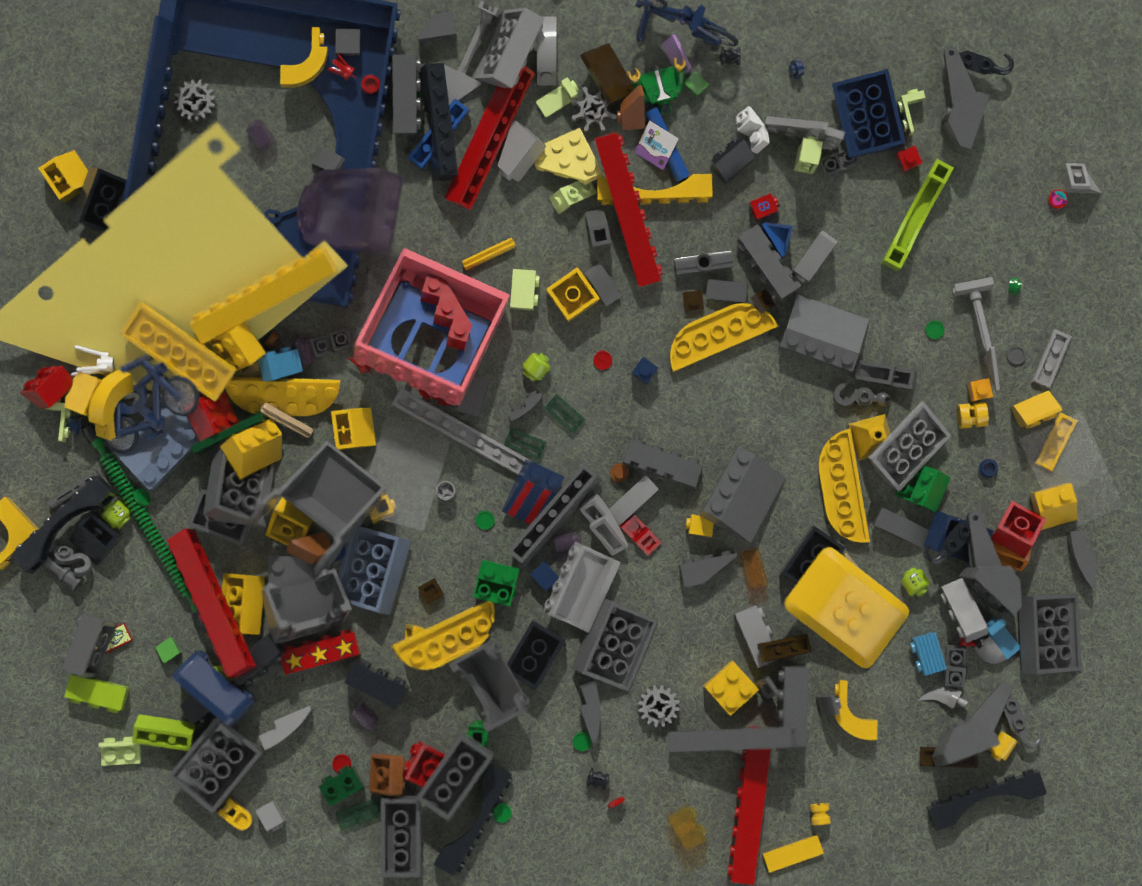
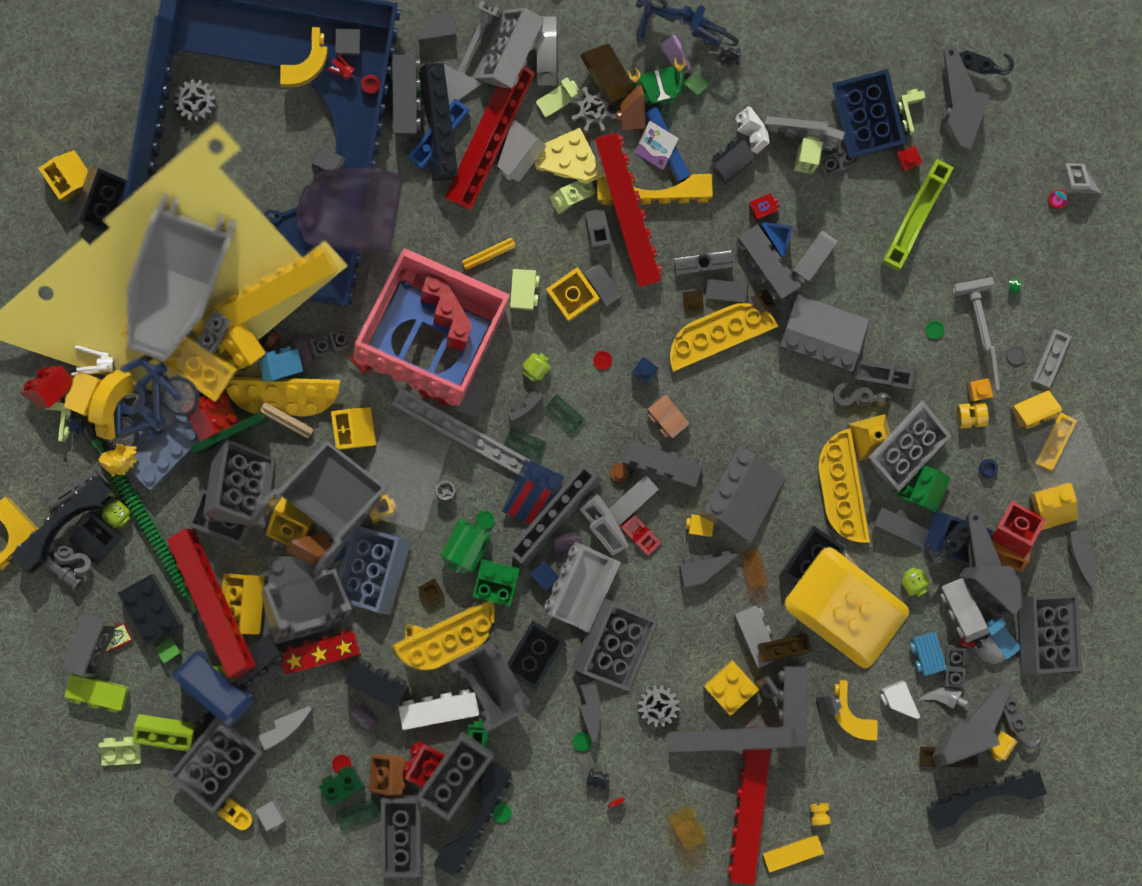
(118, 460): none -> yellow hair
(142, 497): green piece -> none
(150, 608): none -> black brick
(172, 279): none -> light grey windscreen
(214, 332): none -> dark grey slope
(254, 448): yellow slope -> none
(260, 134): clear purple brick -> none
(438, 710): none -> white brick
(465, 547): none -> green cylinder
(667, 417): none -> nougat brick
(796, 69): dark blue plate -> none
(899, 698): none -> white slope

